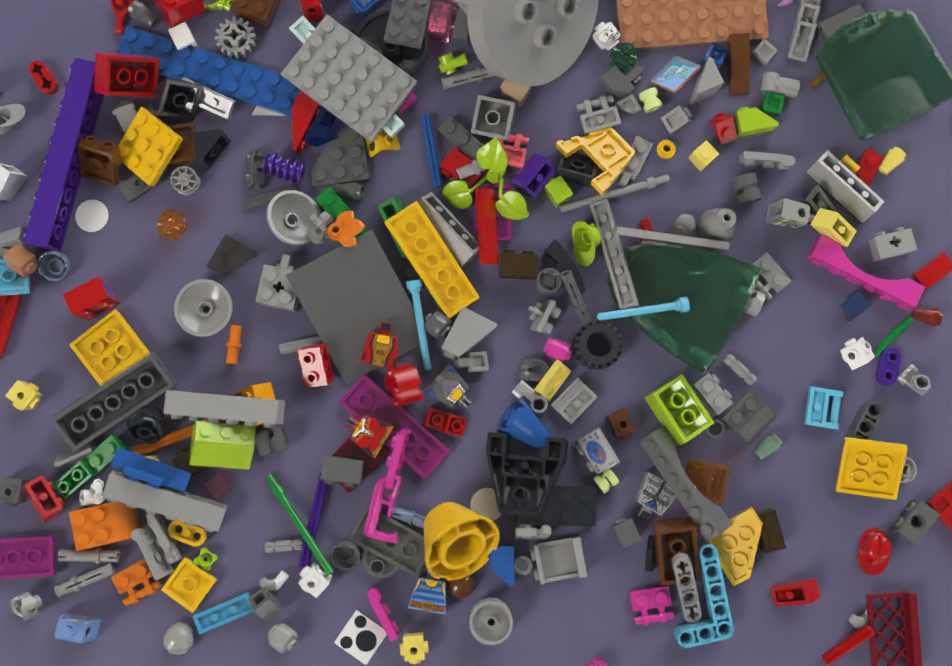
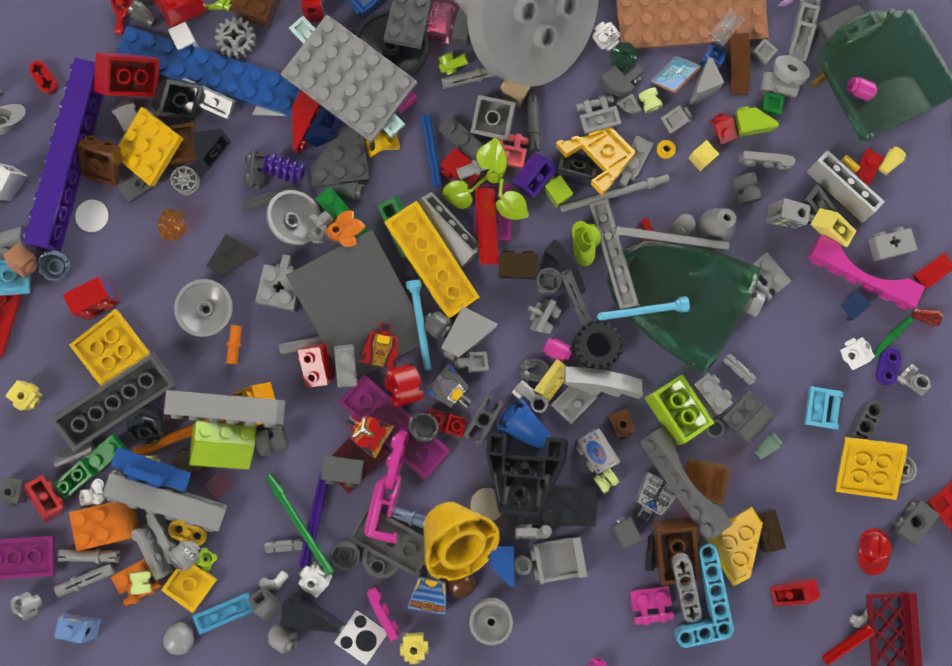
(140, 582): none -> yellowish green wheel
(184, 555): none -> light grey head
(305, 614): none -> black slope
(345, 365): none -> light grey brick
(423, 427): none -> dark grey hair
(492, 417): none -> dark grey piece
(534, 125): none -> dark grey pin
(604, 381): none -> light grey slope
(726, 27): none -> clear hips
(791, 70): none -> light grey tile
(861, 88): none -> dark pink brick

